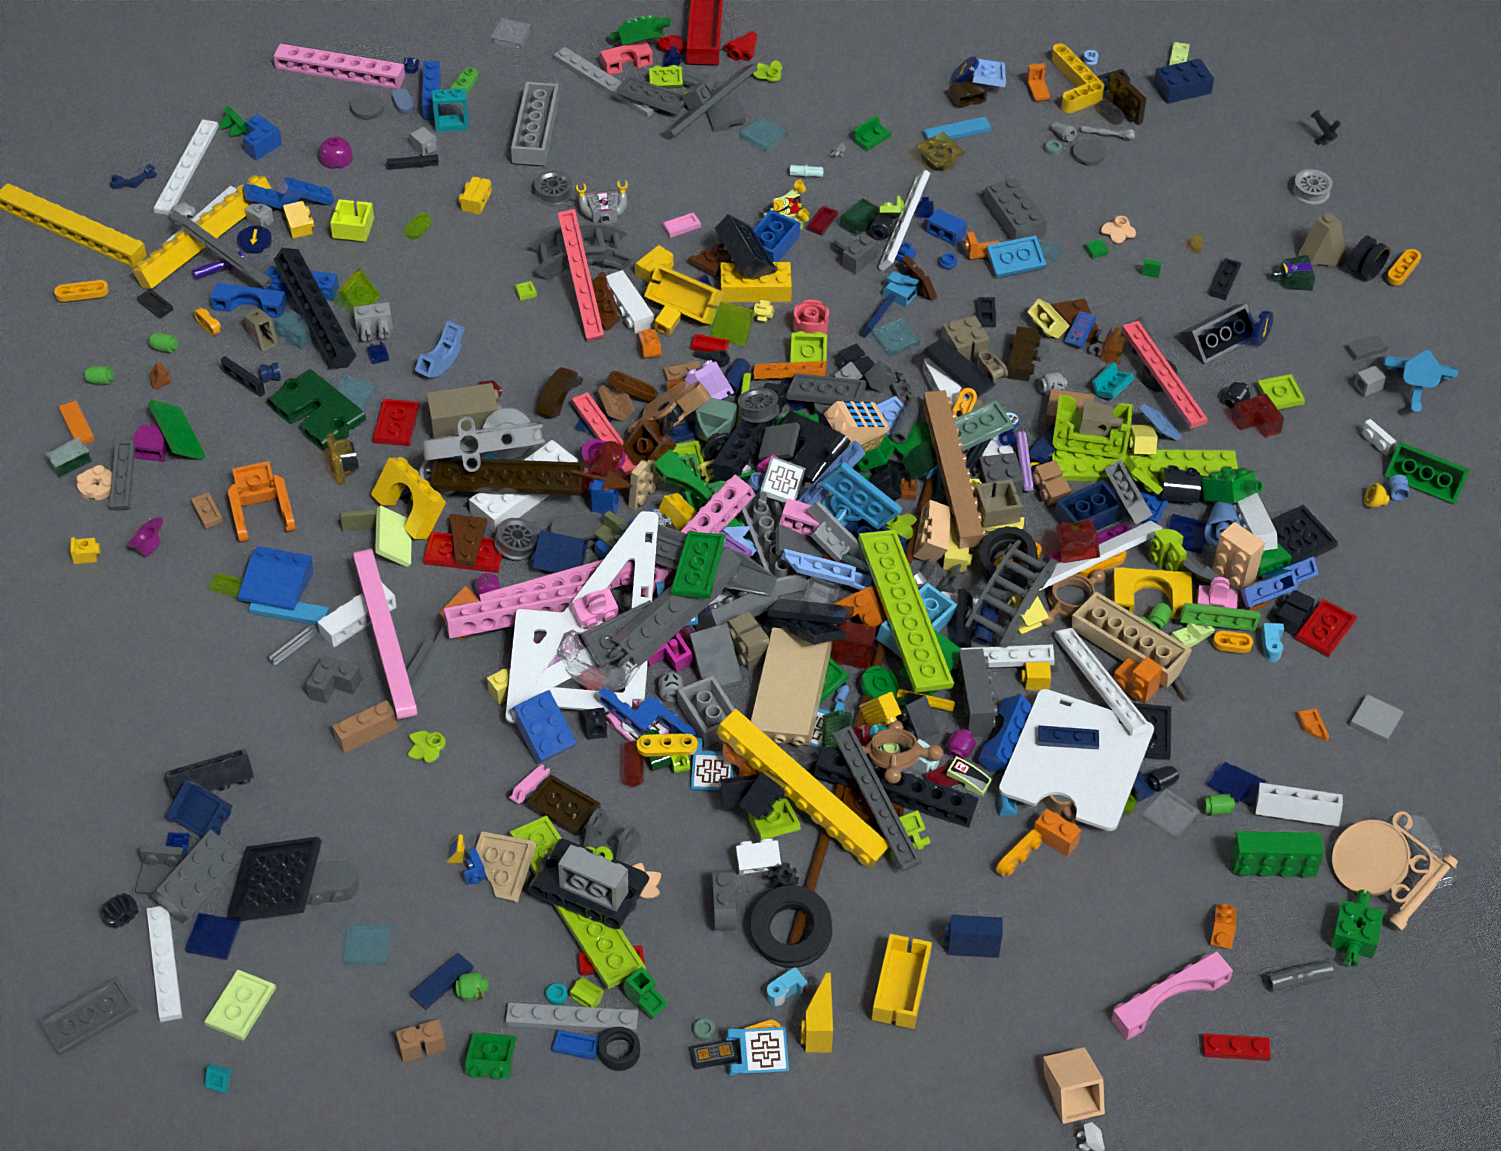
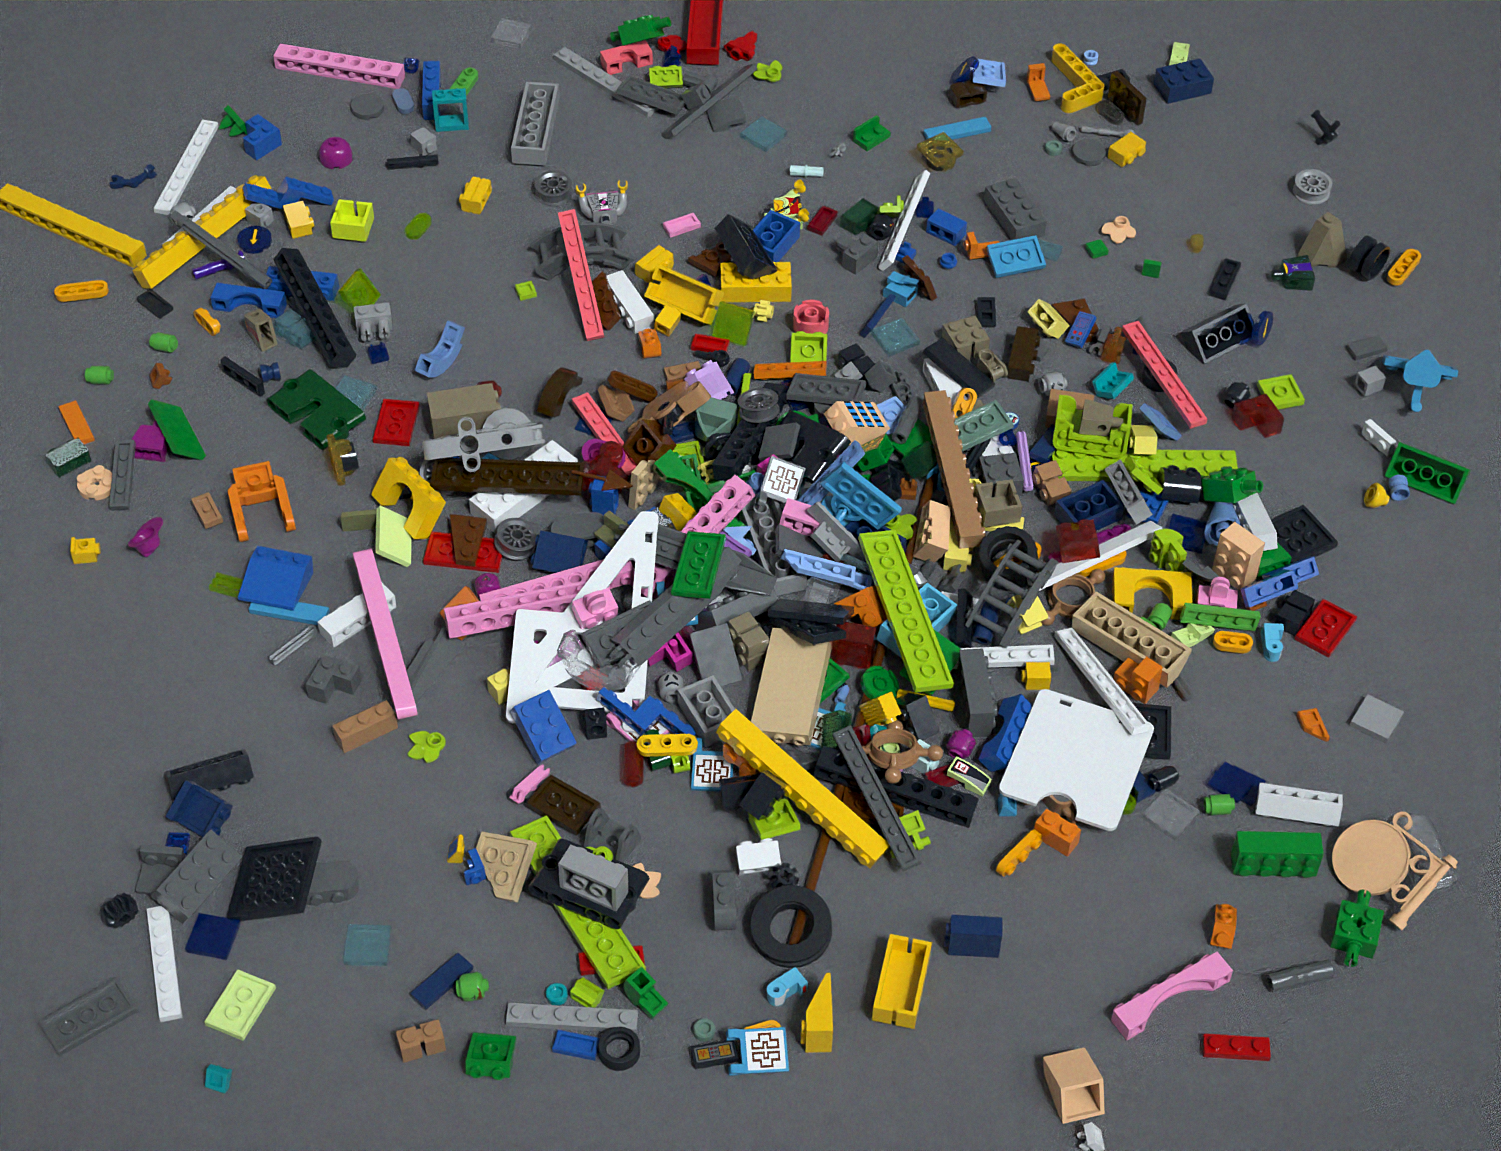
(1068, 737): dark blue tile -> none
(1126, 149): none -> yellow brick

